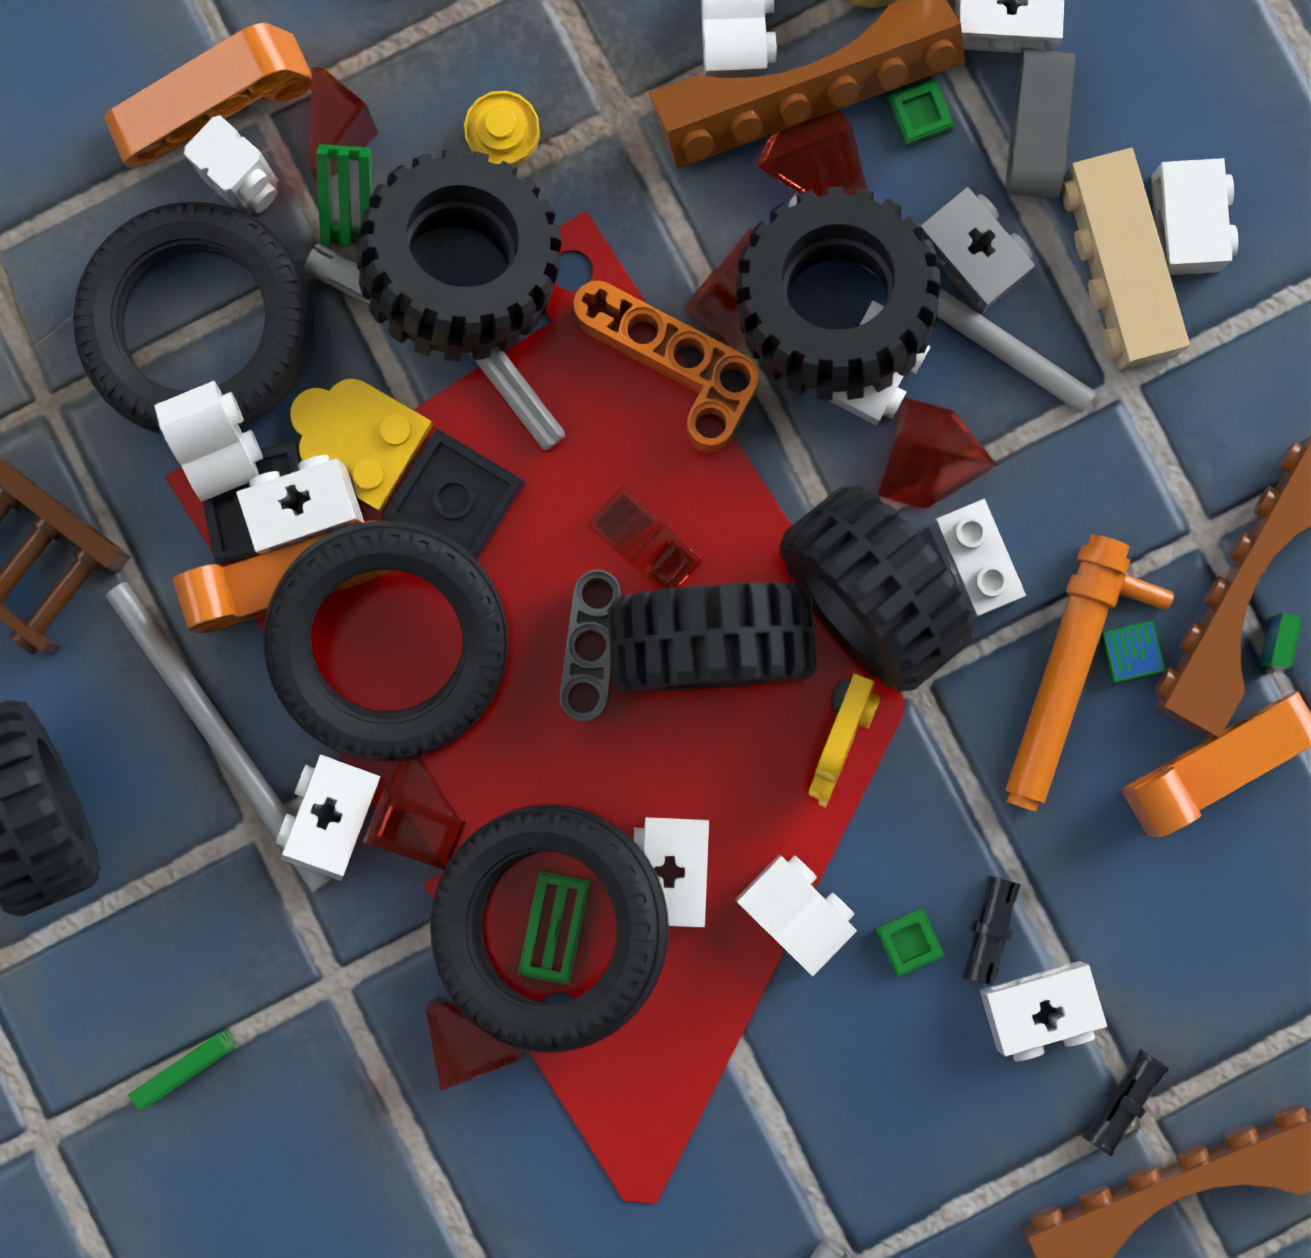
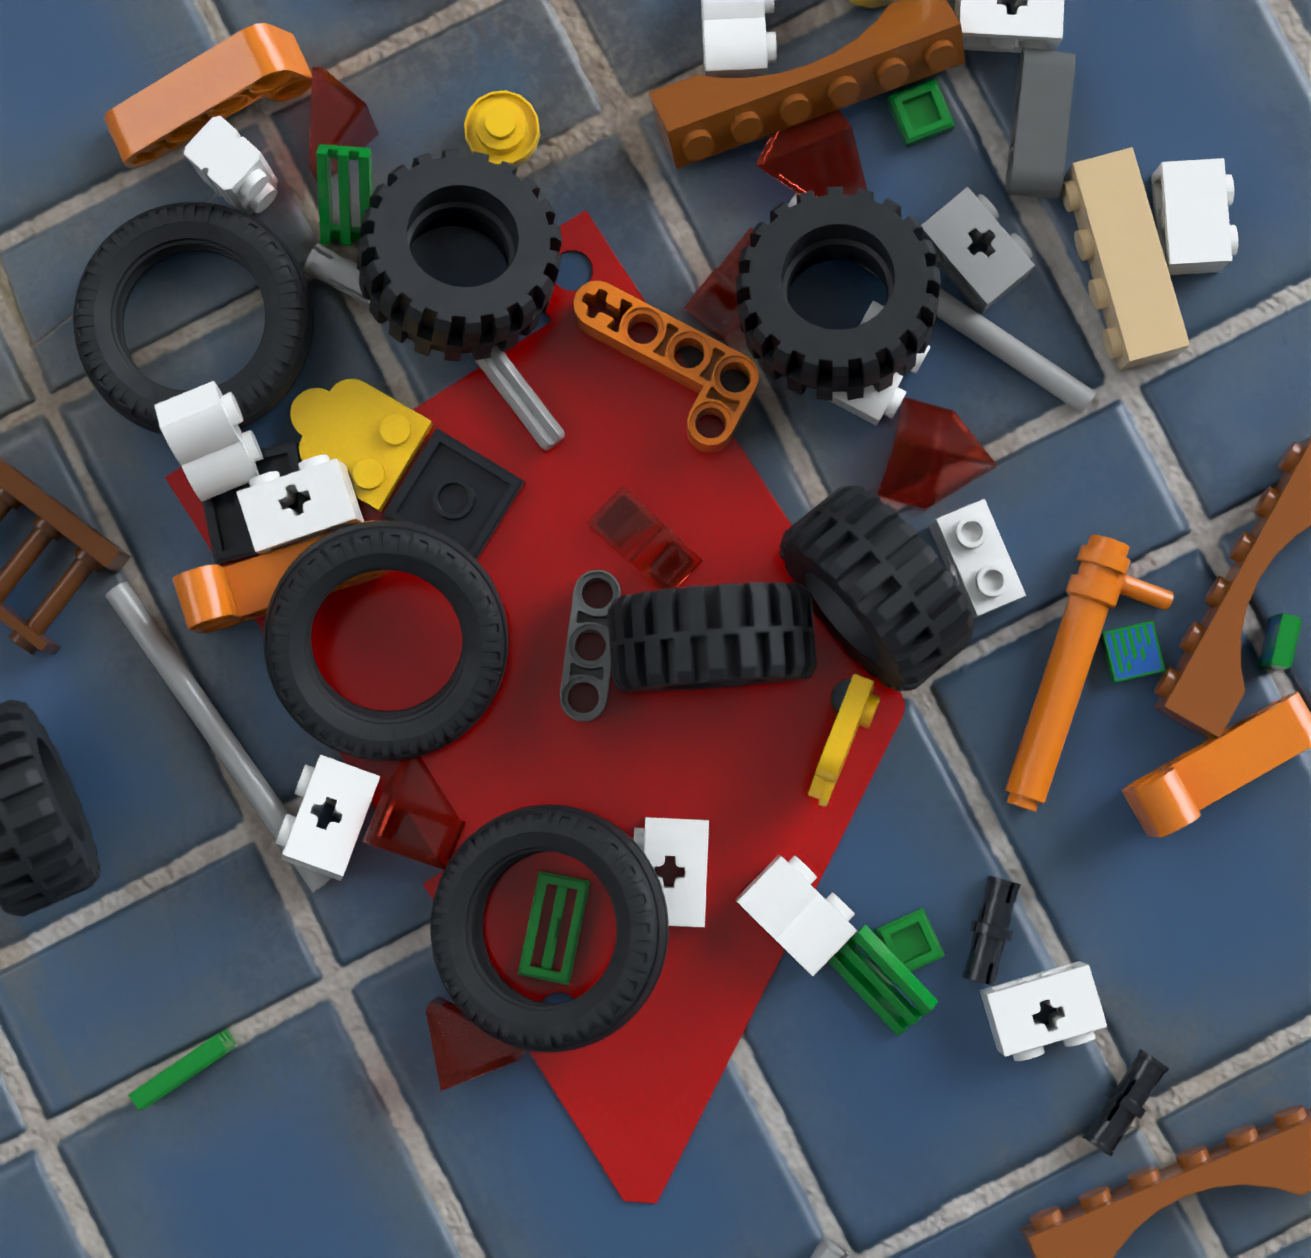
(876, 983): none -> green tile

